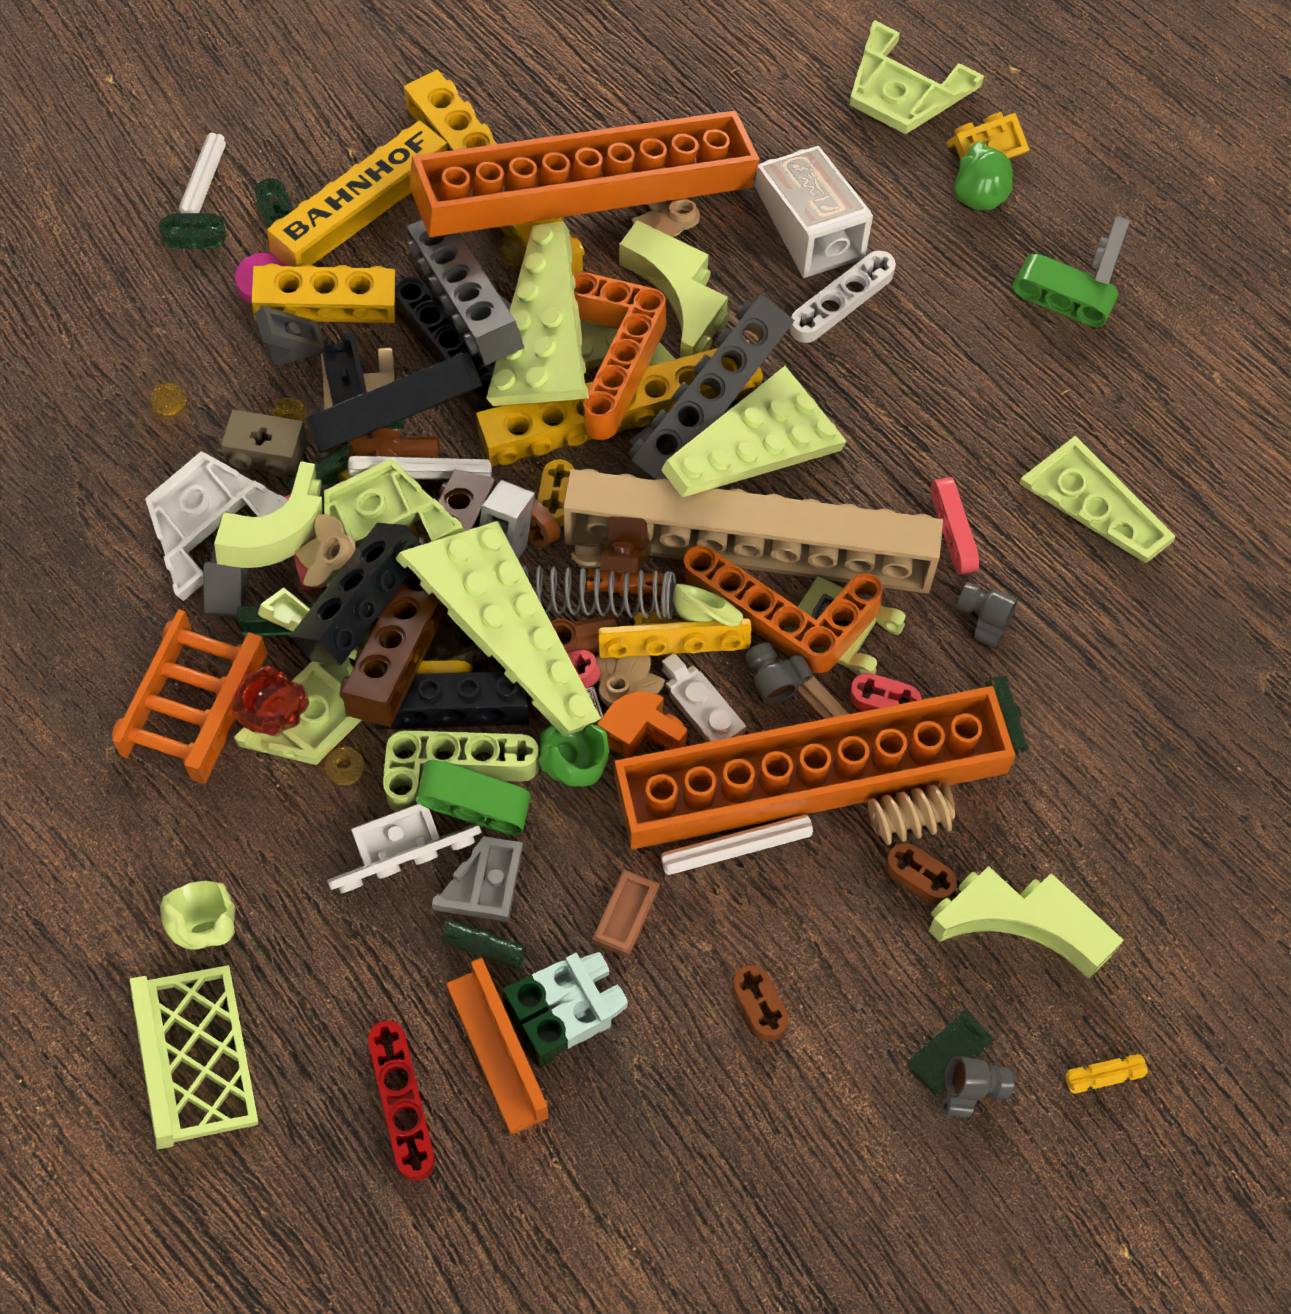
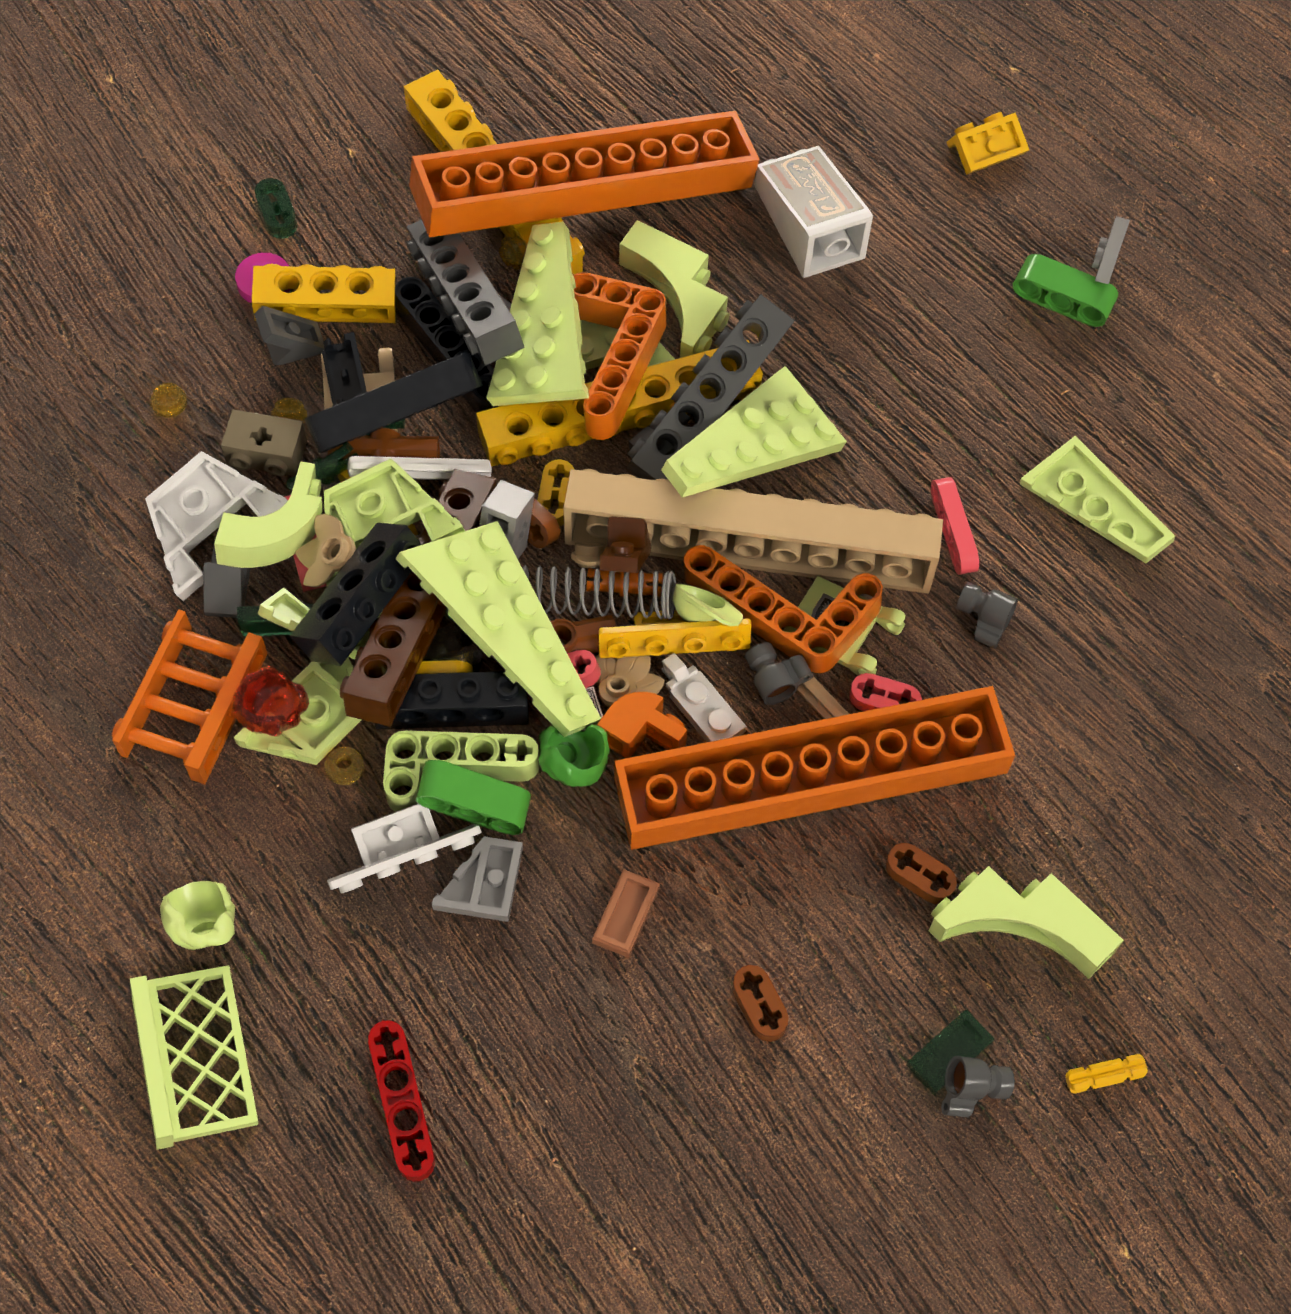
(192, 230): clear green beam -> none
(202, 173): white axle -> none
(352, 199): yellow brick -> none
(484, 944): clear green pin -> none
(498, 1049): orange fence -> none
(563, 1005): light aqua hips -> none
(671, 216): tan plate -> none
(736, 844): white axle -> none
(840, 294): white beam -> none
(900, 94): yellowish green wing -> none
(912, 812): tan piece -> none
(983, 178): bright green hair -> none
(1010, 712): clear green pin -> none

